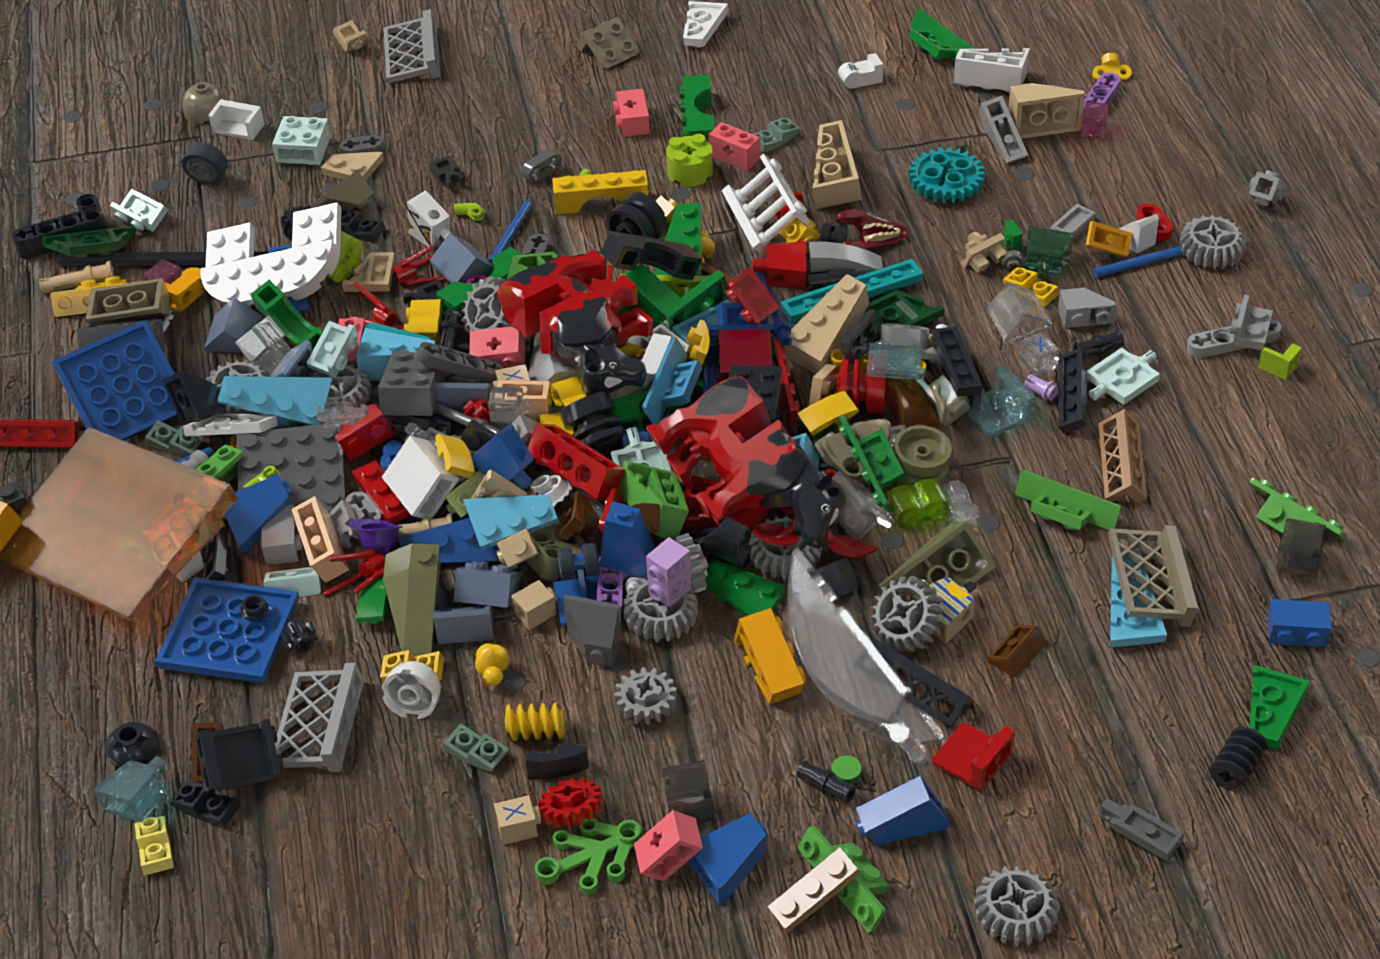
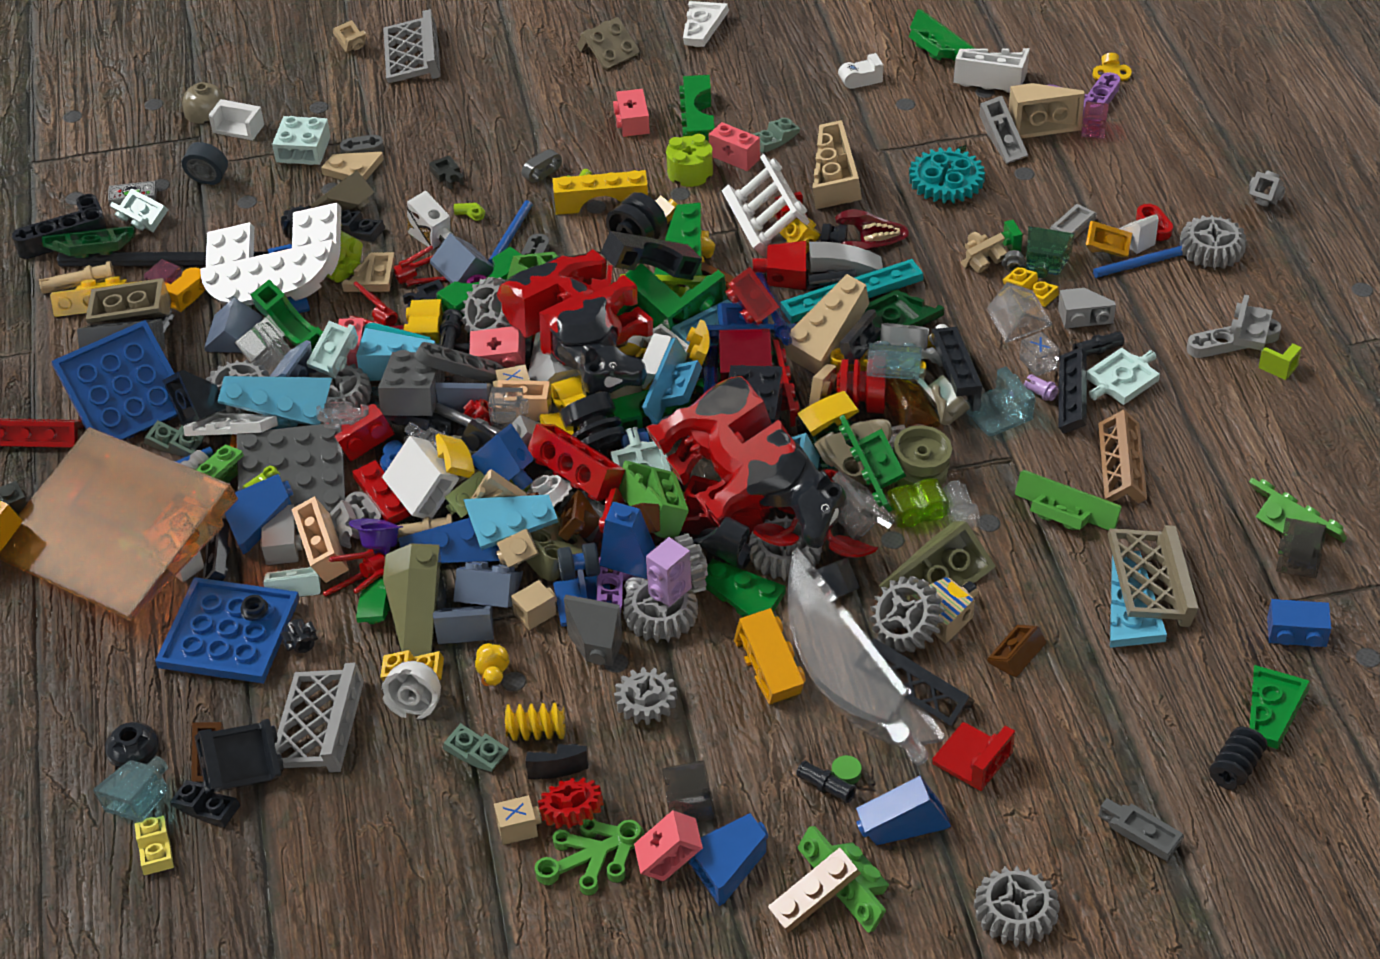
(118, 192): none -> light grey tile

